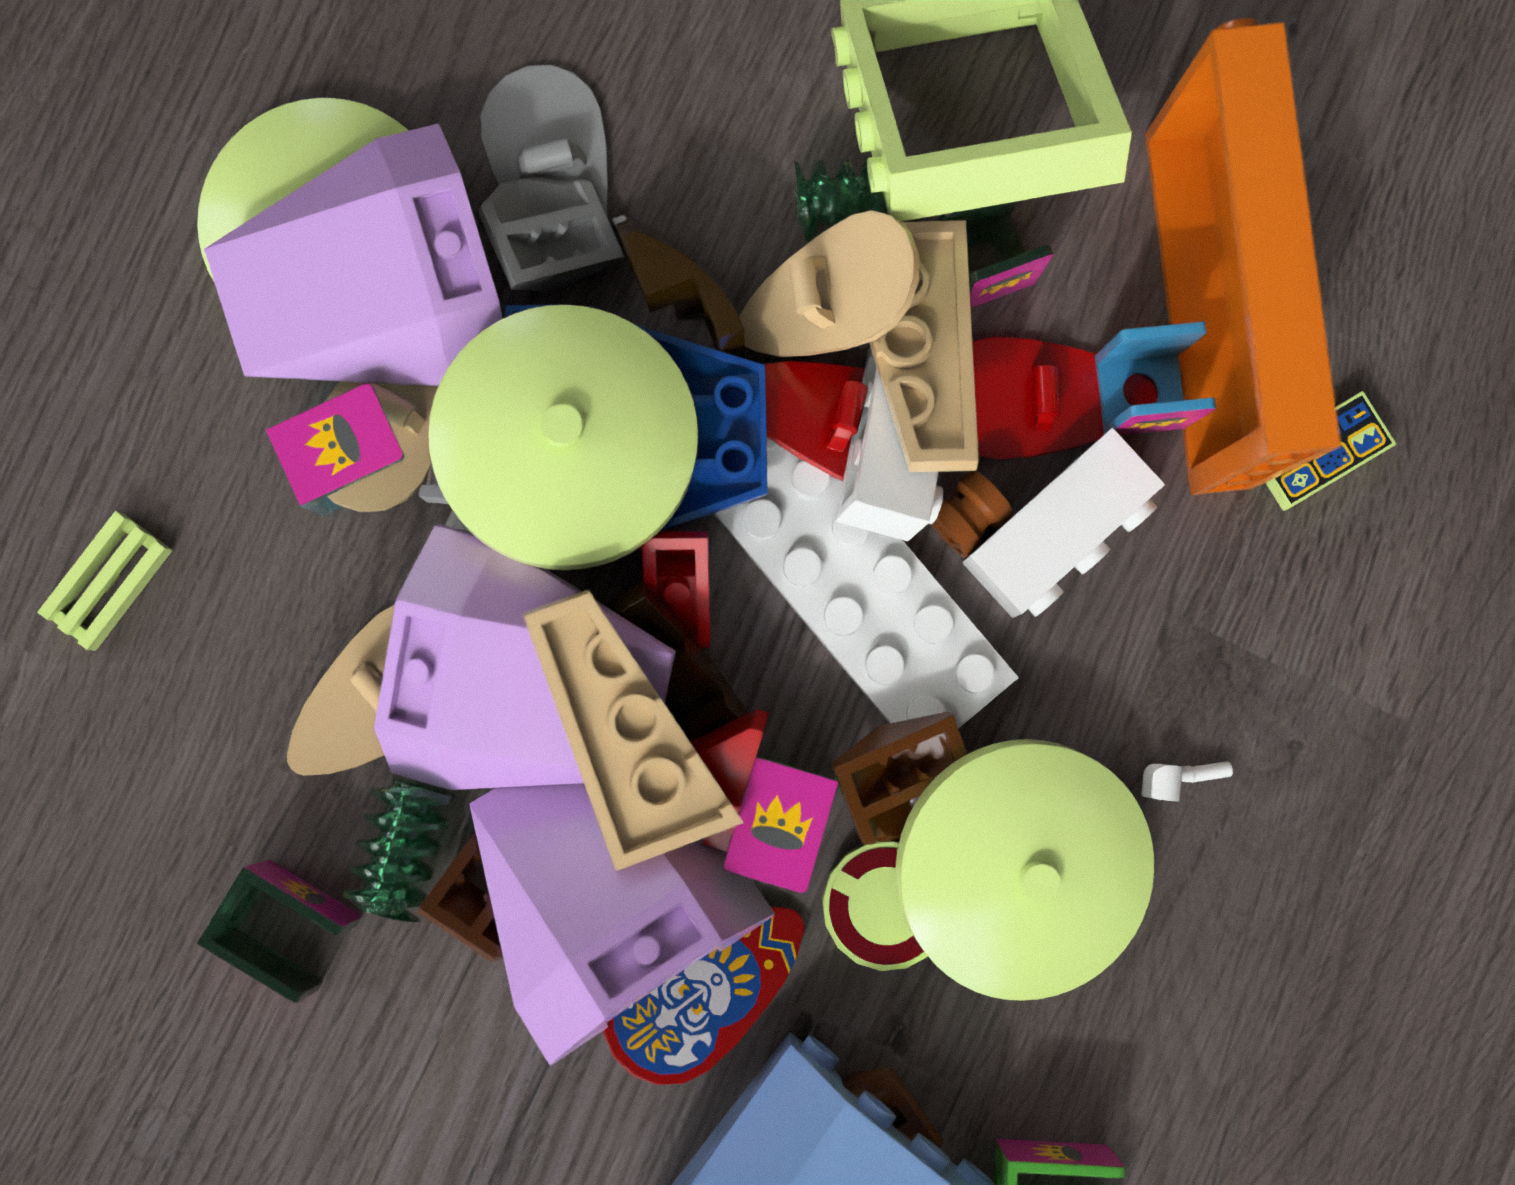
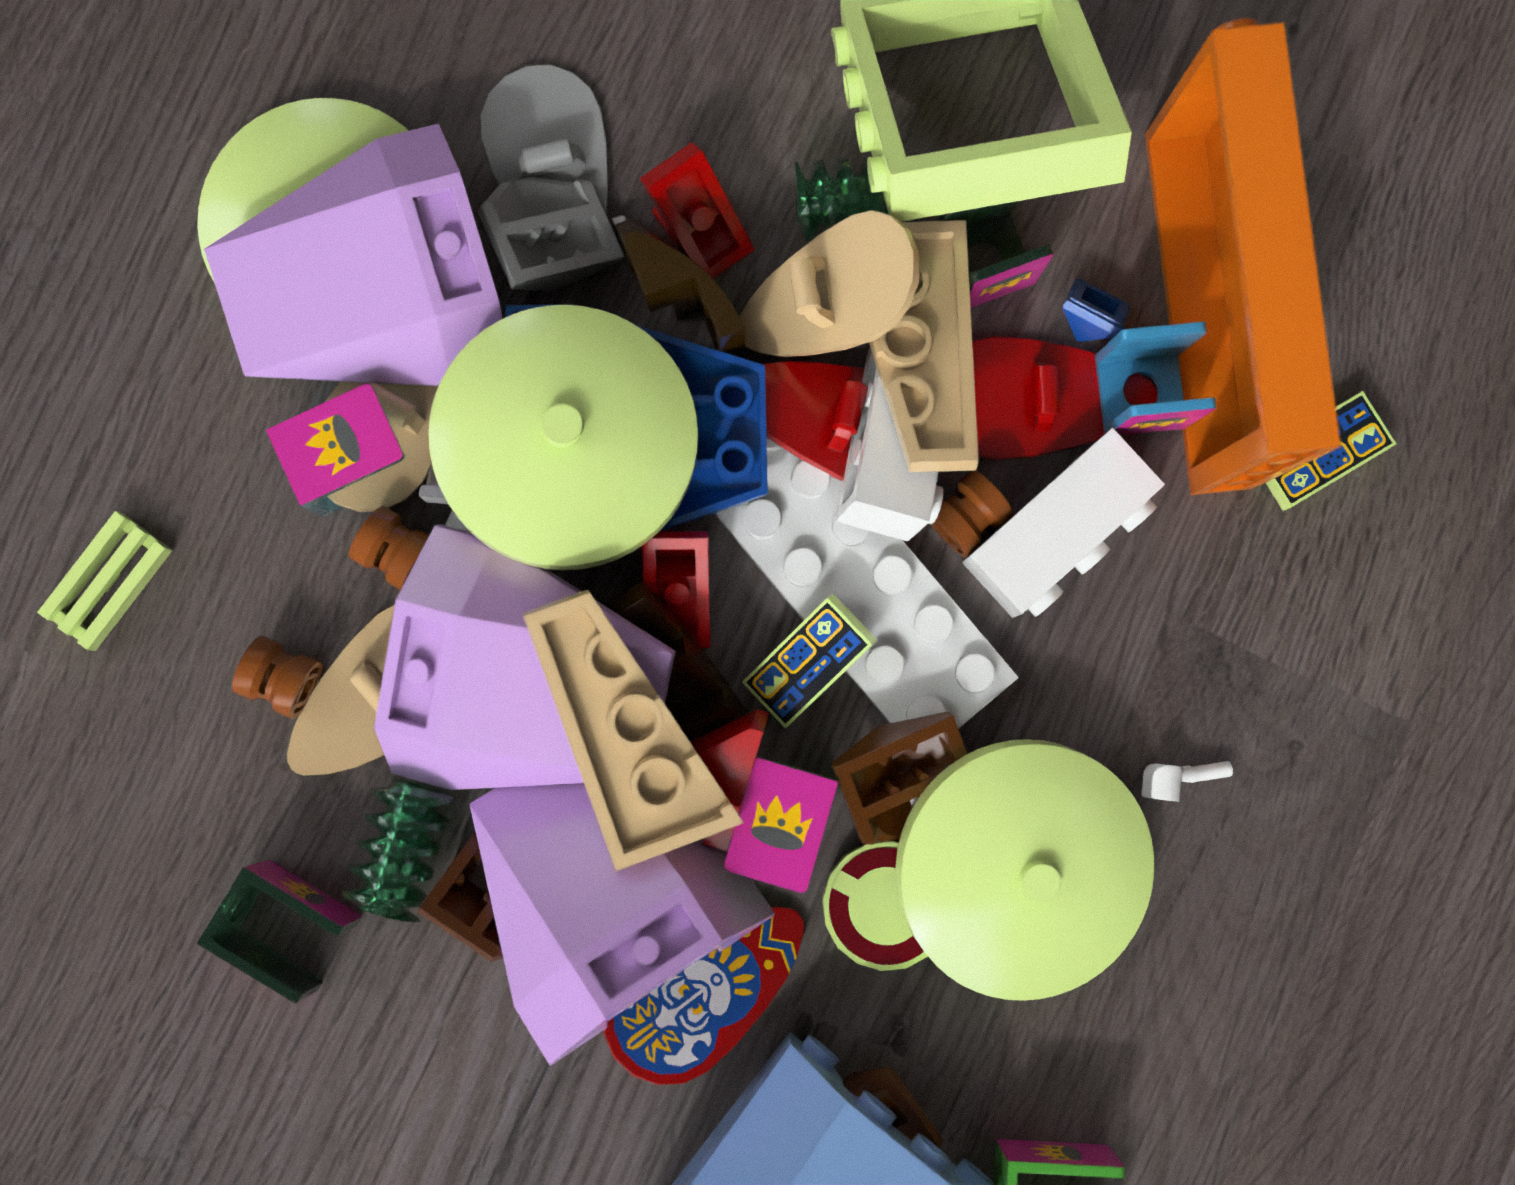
(276, 676): none -> dark orange wheel
(387, 546): none -> dark orange wheel
(696, 211): none -> red slope
(809, 660): none -> tile
(1094, 312): none -> blue slope

